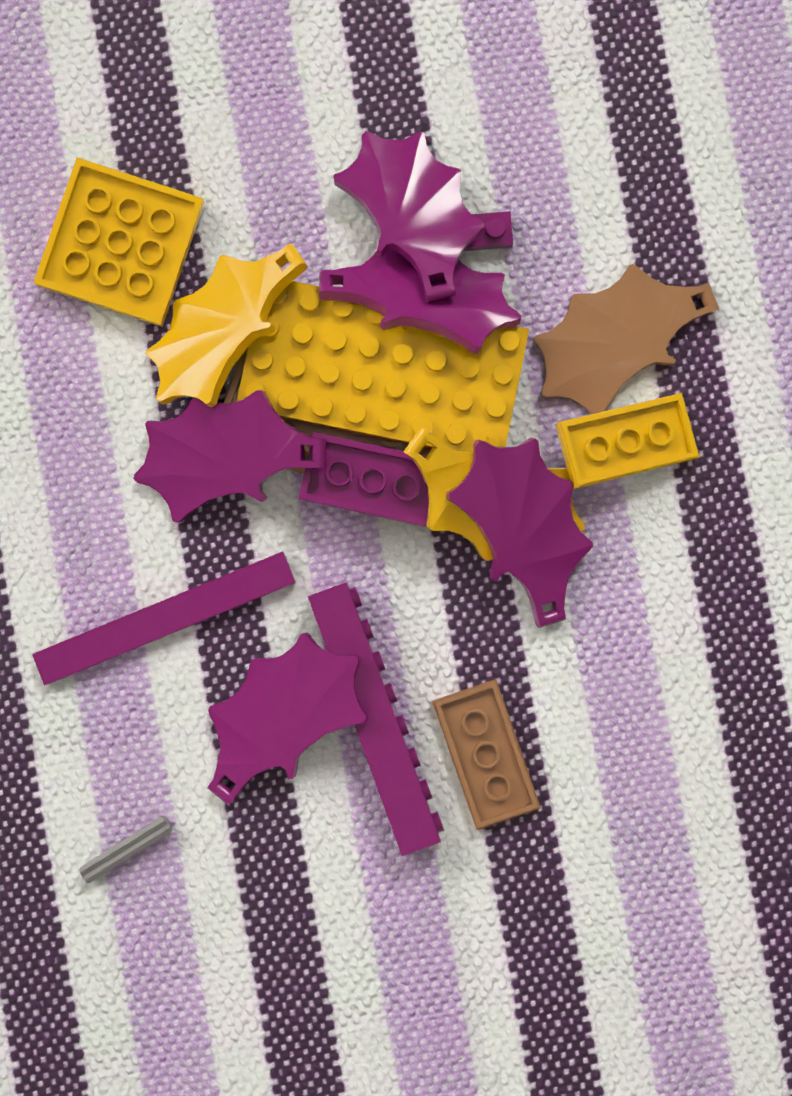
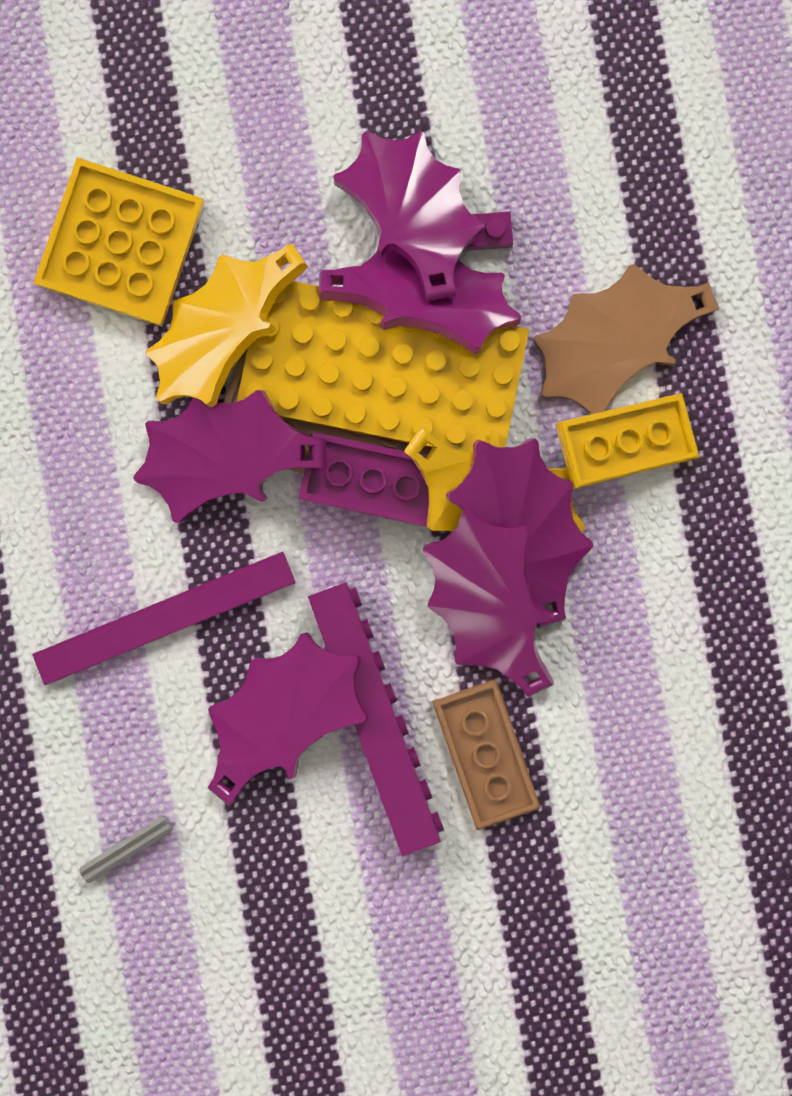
(488, 599): none -> magenta animal

